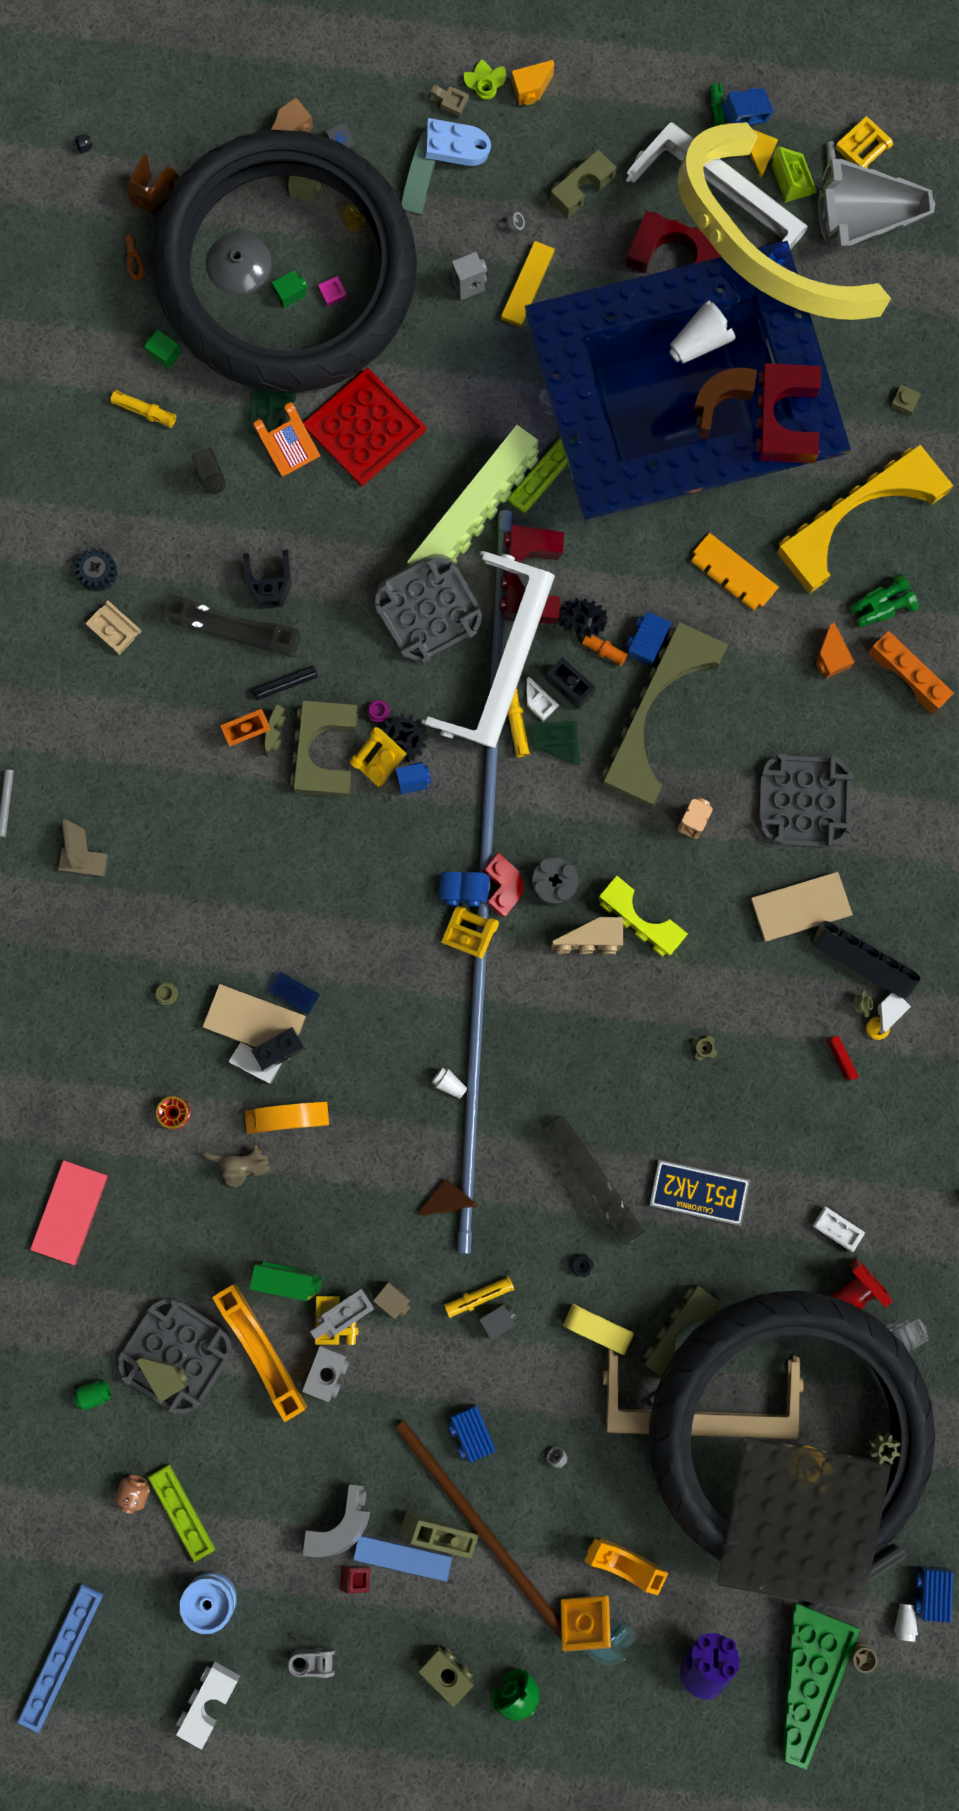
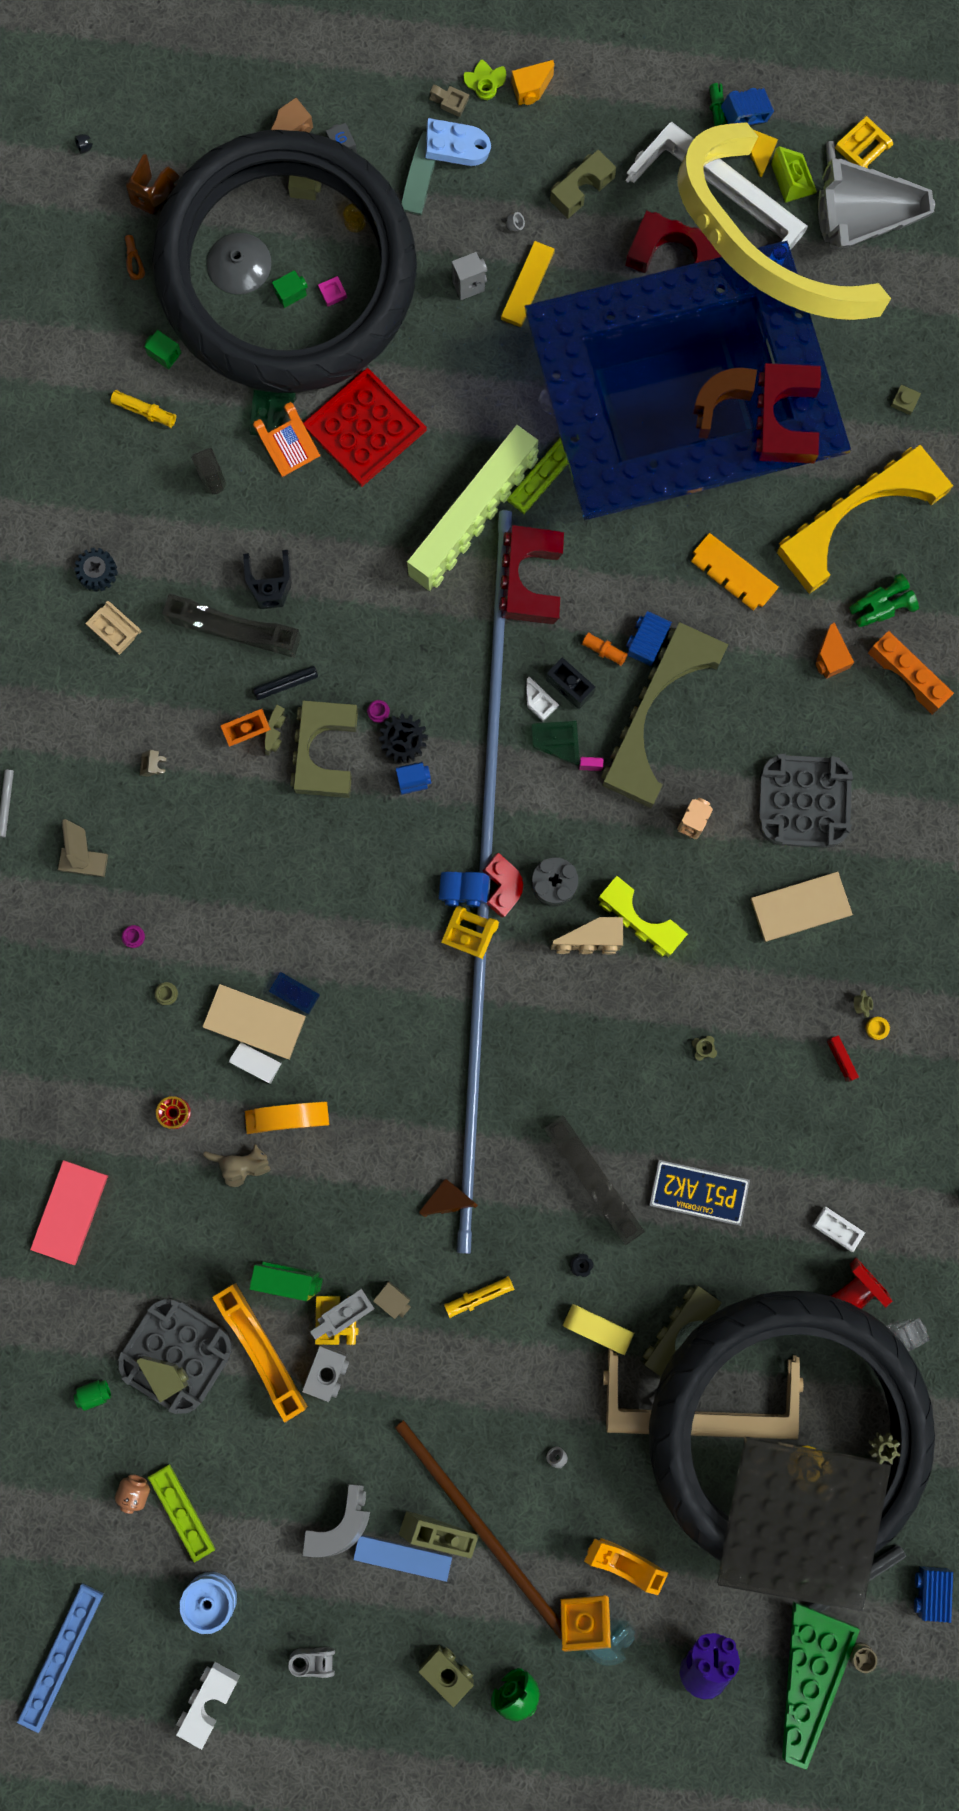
(133, 936): none -> magenta plate
(149, 763): none -> dark tan tile
(278, 1049): black brick -> none
(355, 1579): dark red slope -> none
(383, 762): yellow plate -> none
(428, 607): dark grey tile -> none
(449, 1083): white cone -> none
(472, 1434): blue brick -> none
(498, 1321): dark grey brick -> none
(513, 656): white piece -> none
(517, 727): yellow pin -> none
(583, 618): black gear -> none
(591, 764): none -> dark pink tile
(701, 334): white cone -> none
(865, 959): black beam -> none
(891, 1010): white tile -> none
(906, 1623): white cone -> none

